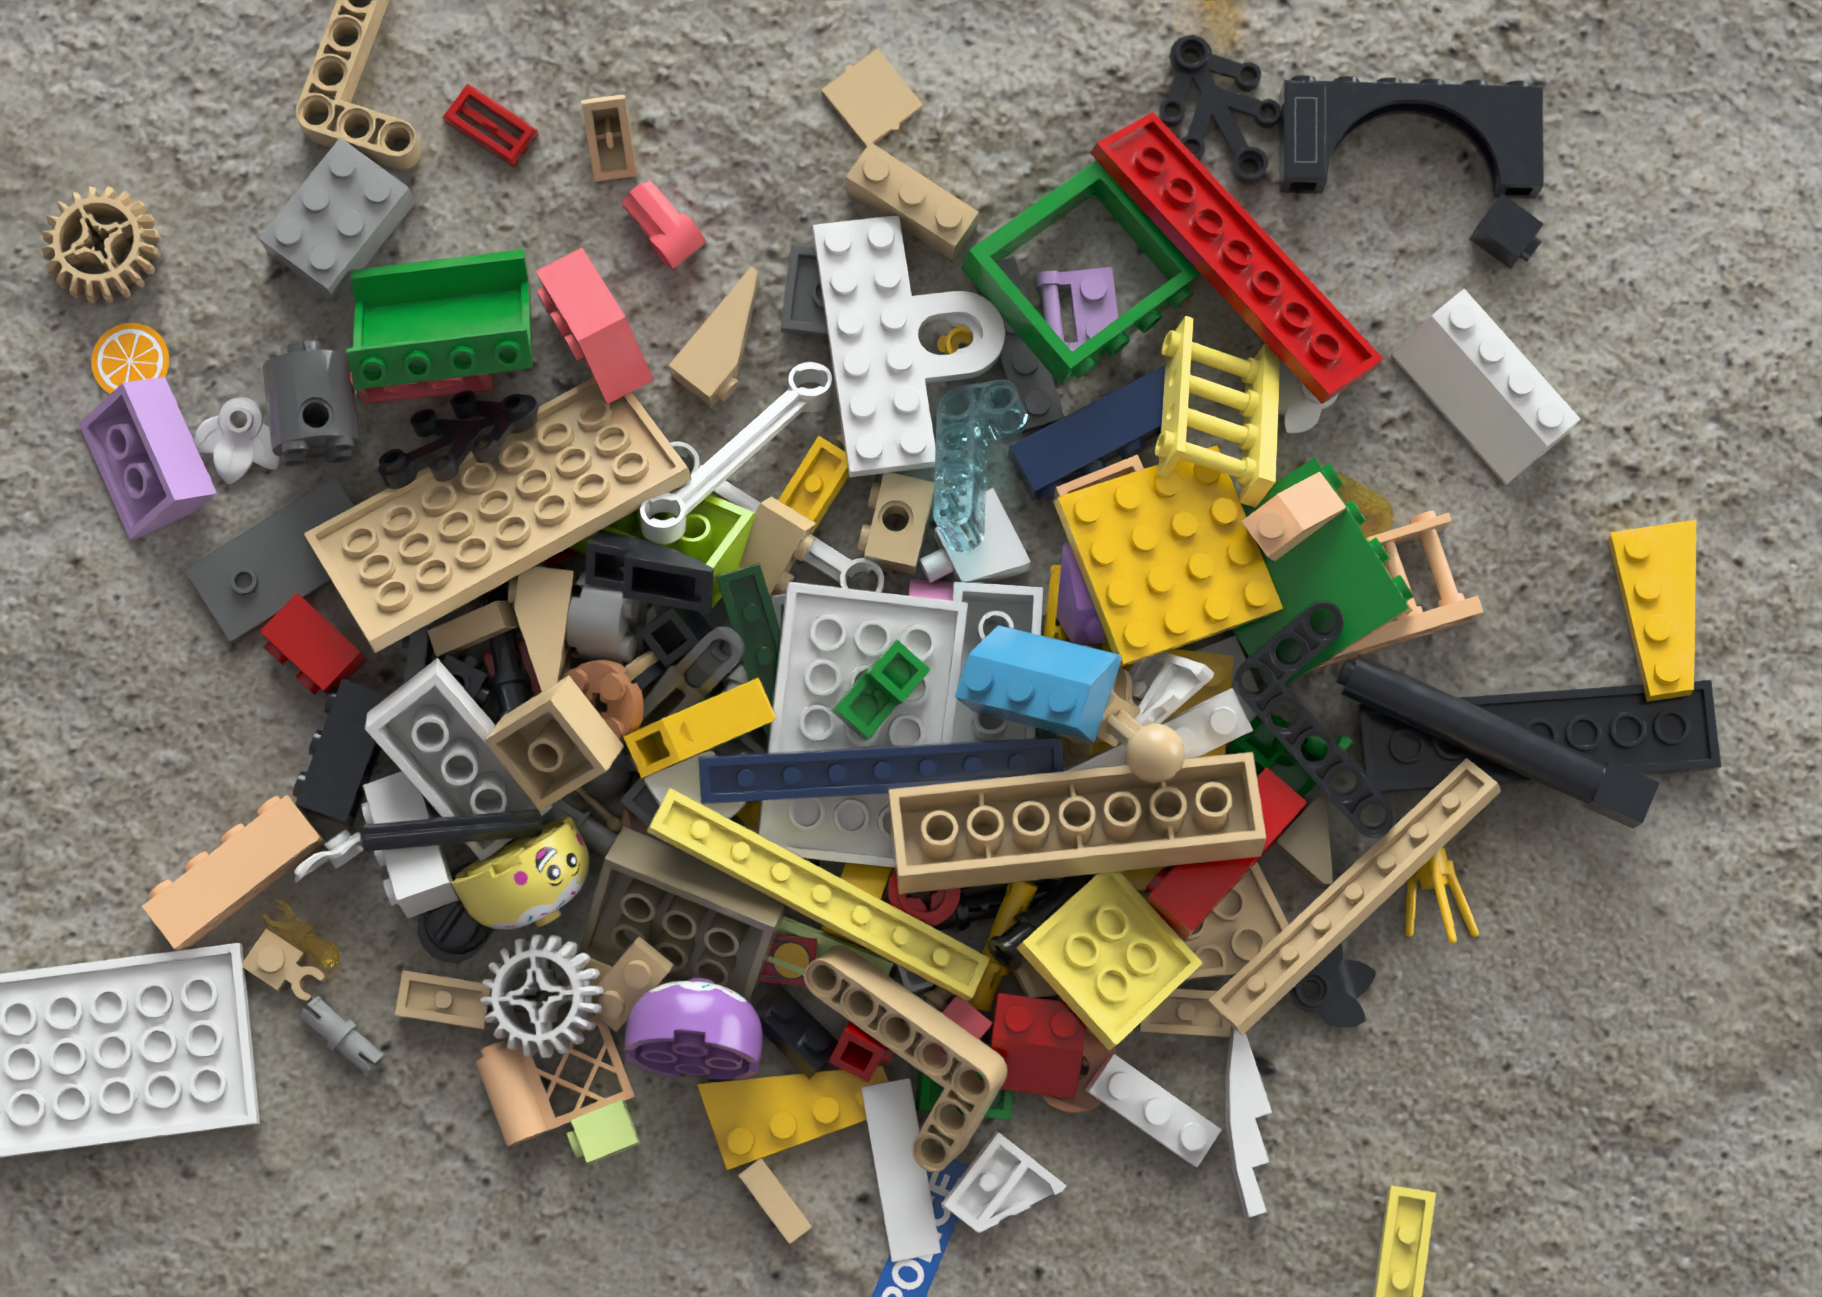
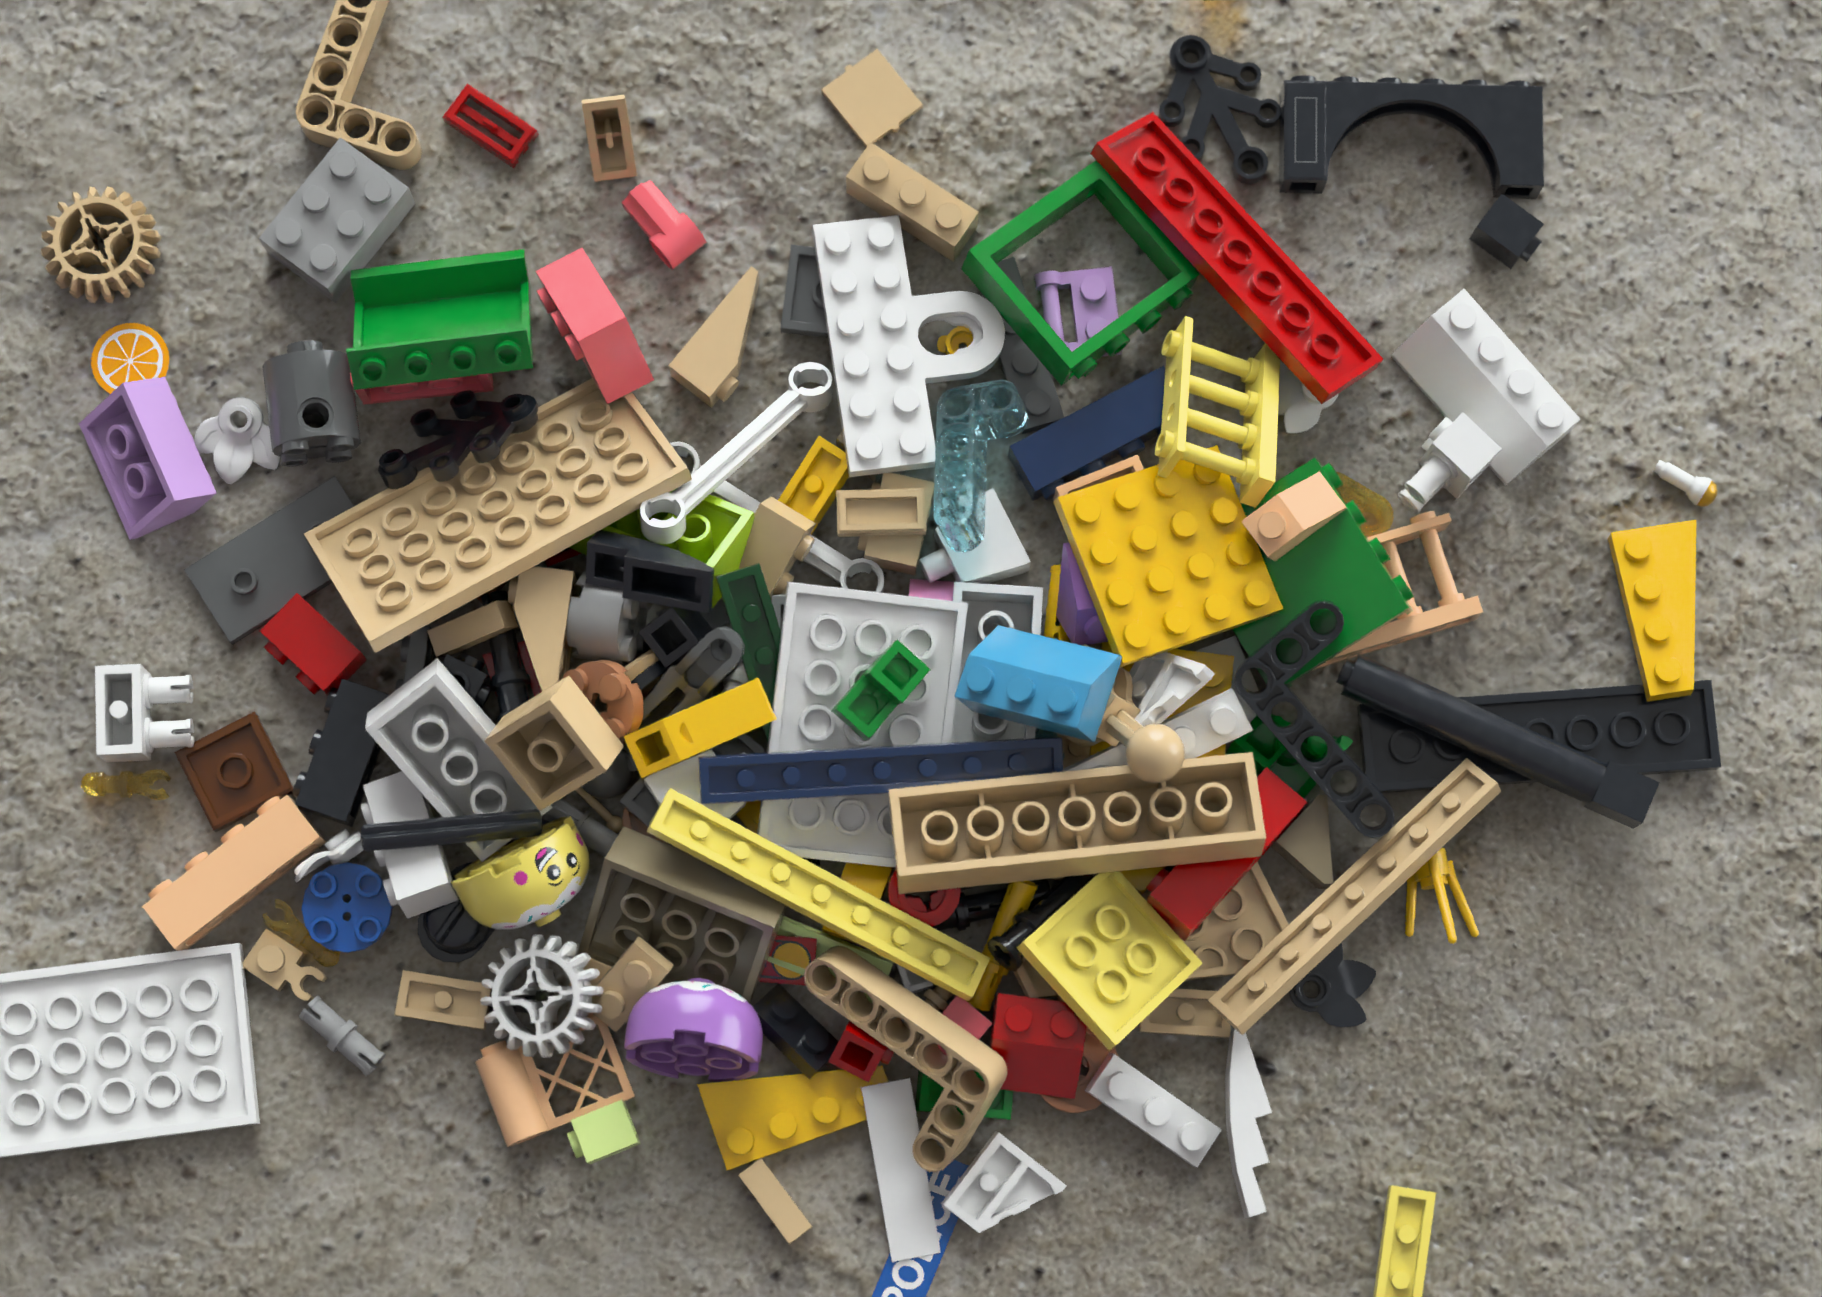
(123, 712): none -> white brick
(125, 784): none -> clear yellow piece
(234, 771): none -> reddish brown tile
(325, 907): none -> blue plate
(881, 512): none -> tan tile
(1453, 460): none -> white brick
(1700, 490): none -> white piece

